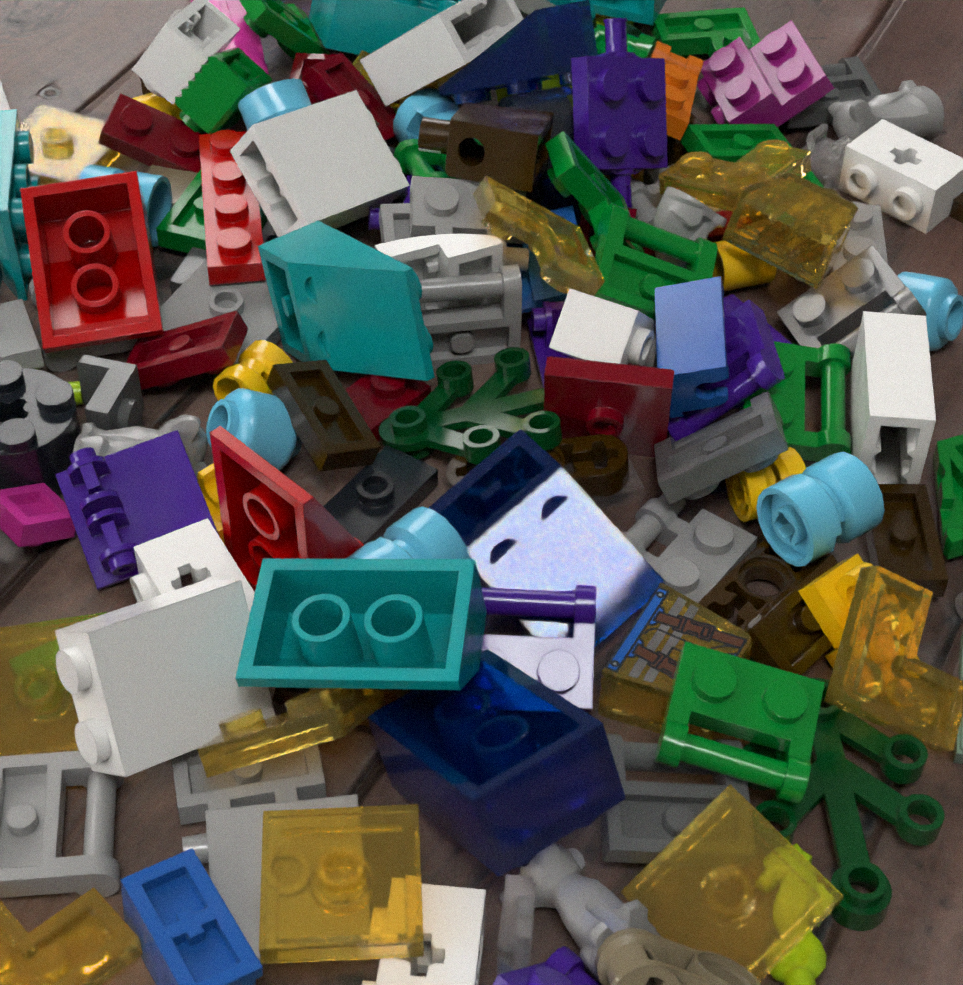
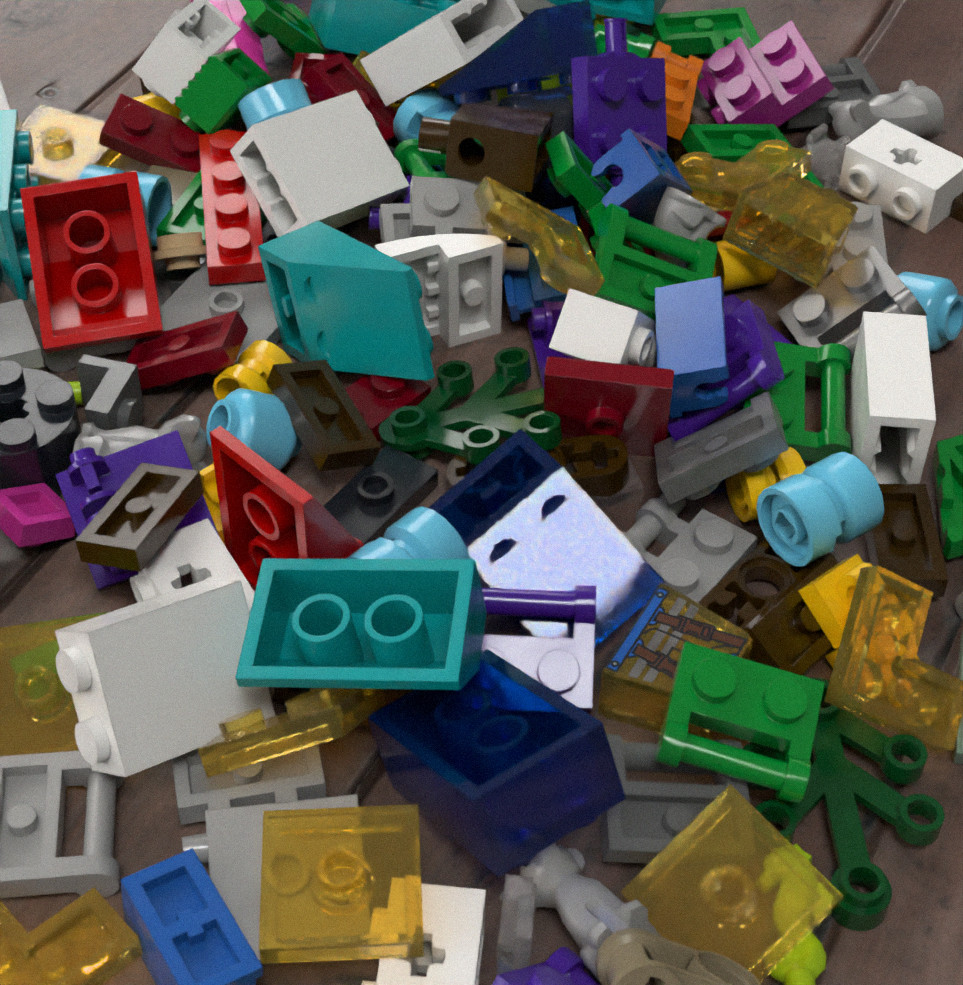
(139, 517): none -> dark brown plate
(180, 250): none -> tan plate
(476, 330): light grey plate -> none
(645, 175): none -> blue hinge

